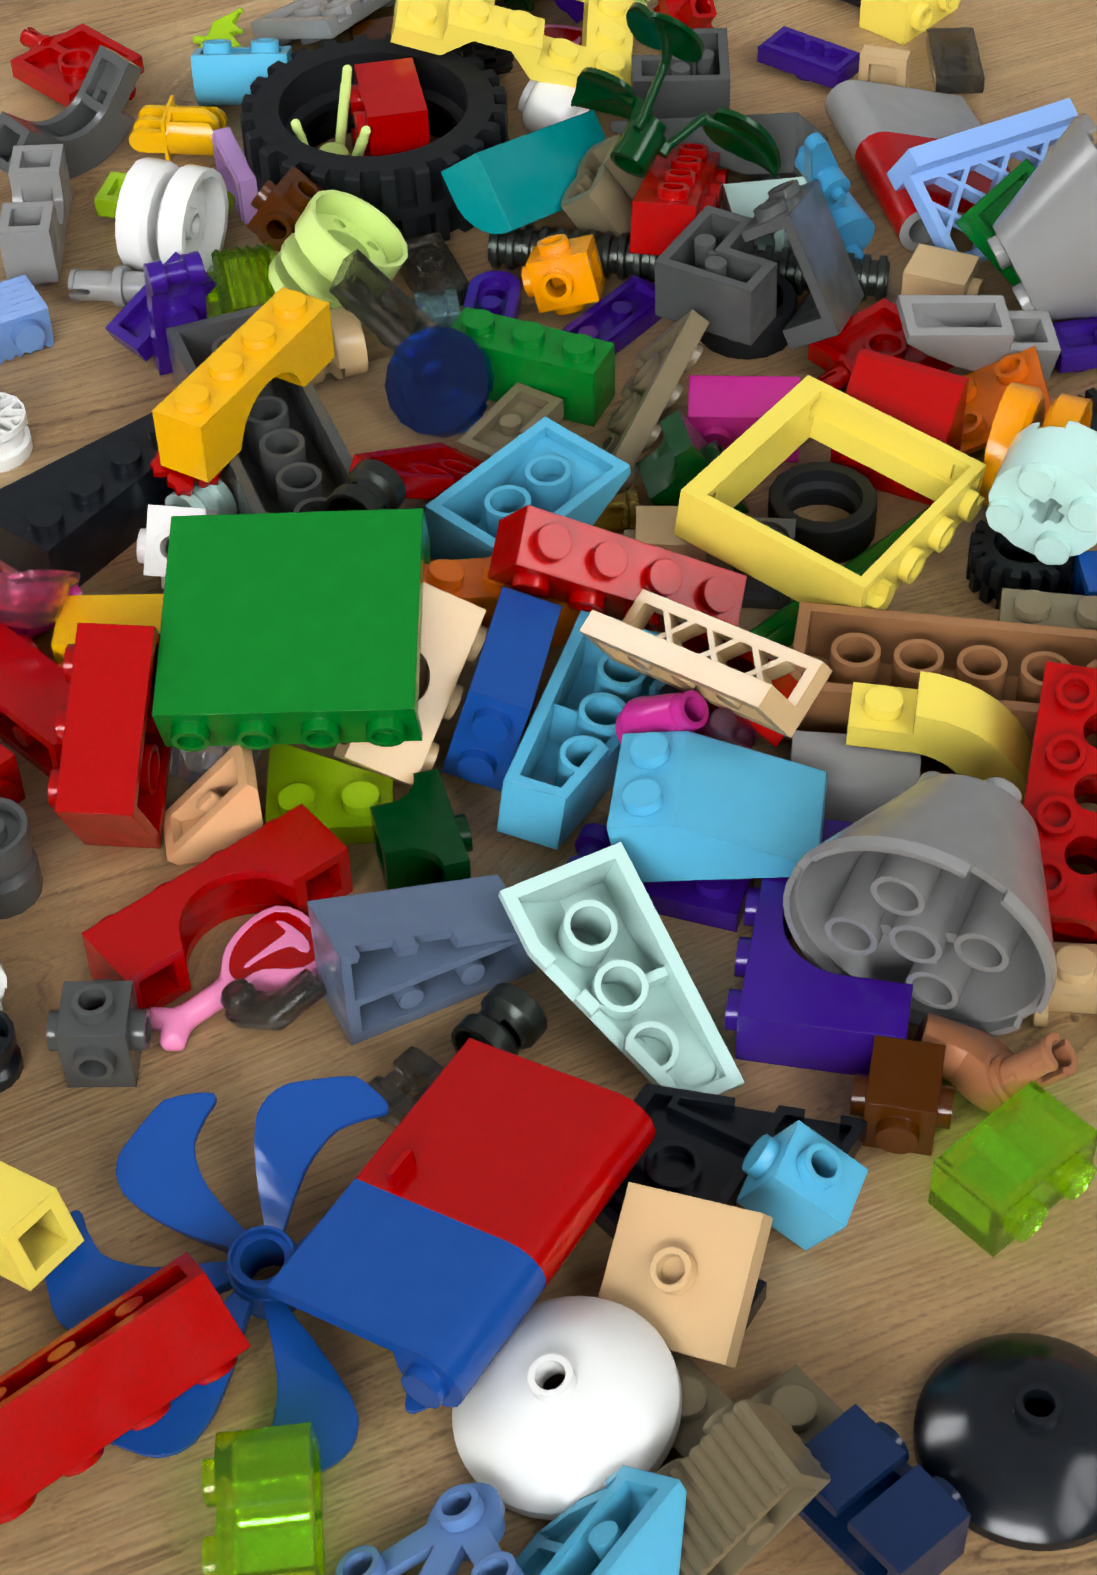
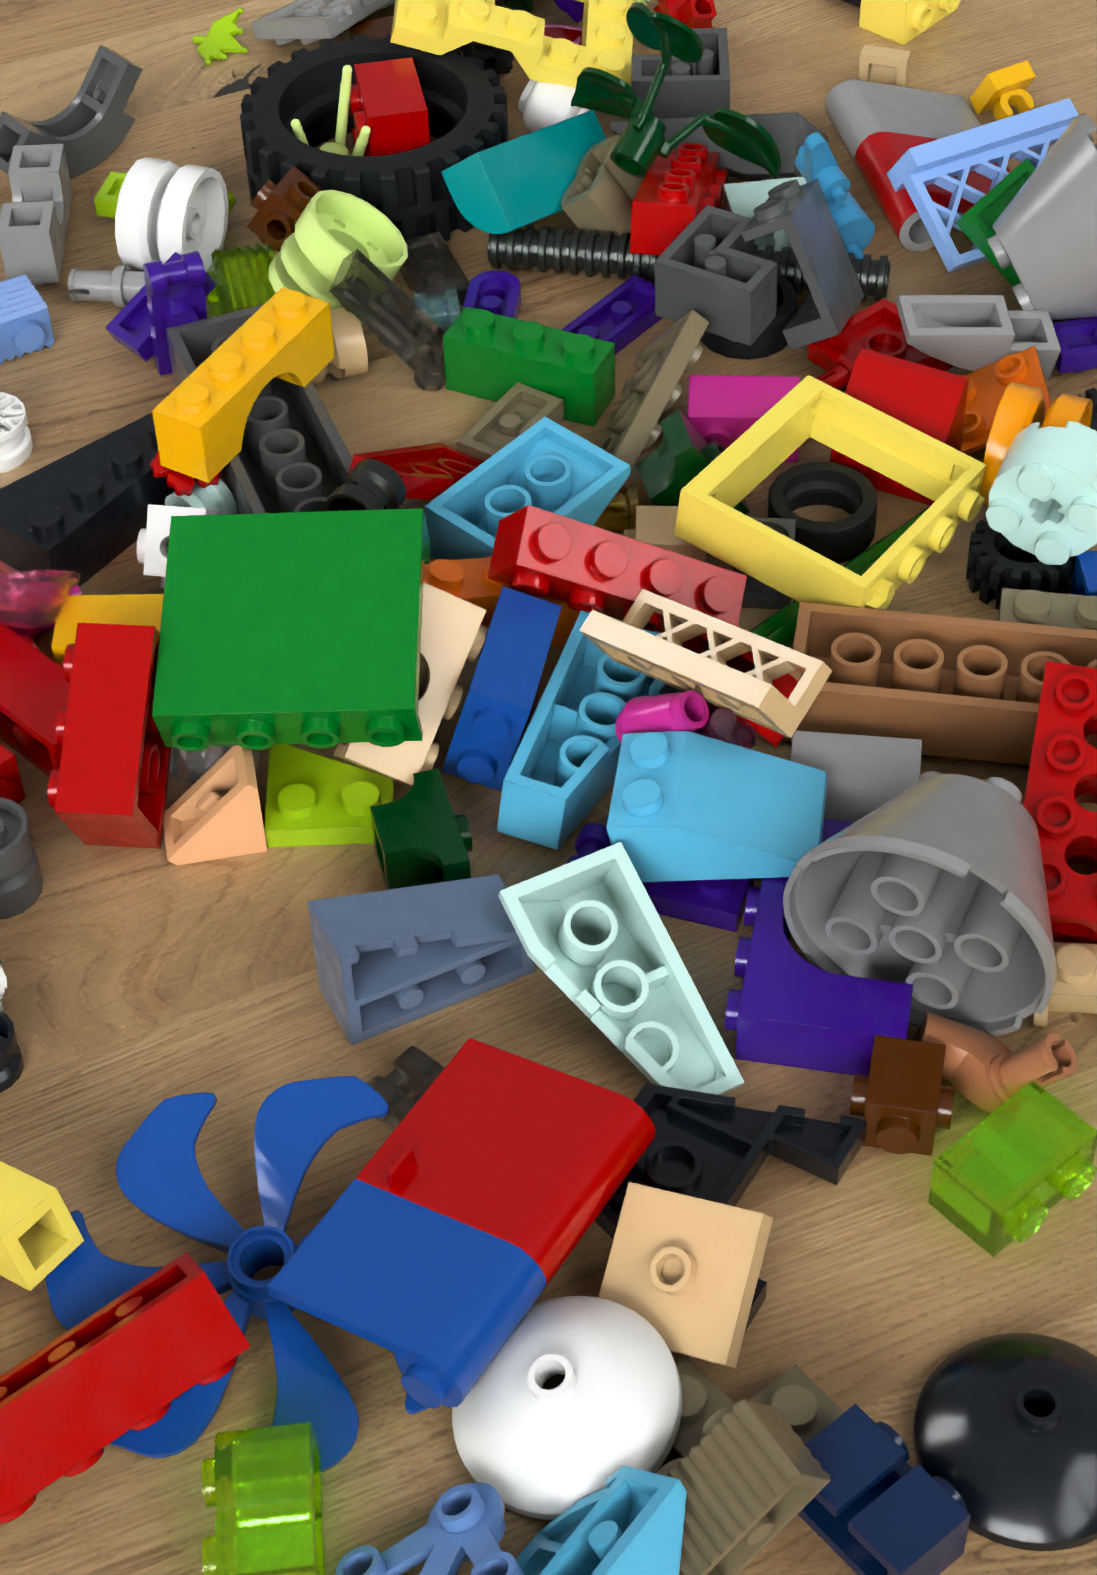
(61, 61): red plate -> none
(99, 1033): dark grey brick -> none
(176, 129): yellow arm -> none
(225, 72): medium azure brick -> none
(235, 172): lavender tile -> none
(263, 951): bright pink piece -> none
(270, 1010): clear smoke arm -> none
(277, 865): red arch -> none
(439, 382): clear blue tile -> none
(506, 1021): pearl dark grey wheel -> none
(564, 274): light orange brick -> none
(801, 1184): medium azure brick -> none
(809, 57): dark purple plate -> none
(941, 273): tan brick -> none
(943, 722): light yellow arch -> none
(954, 60): clear smoke plate -> none
(1004, 89): none -> yellow tile

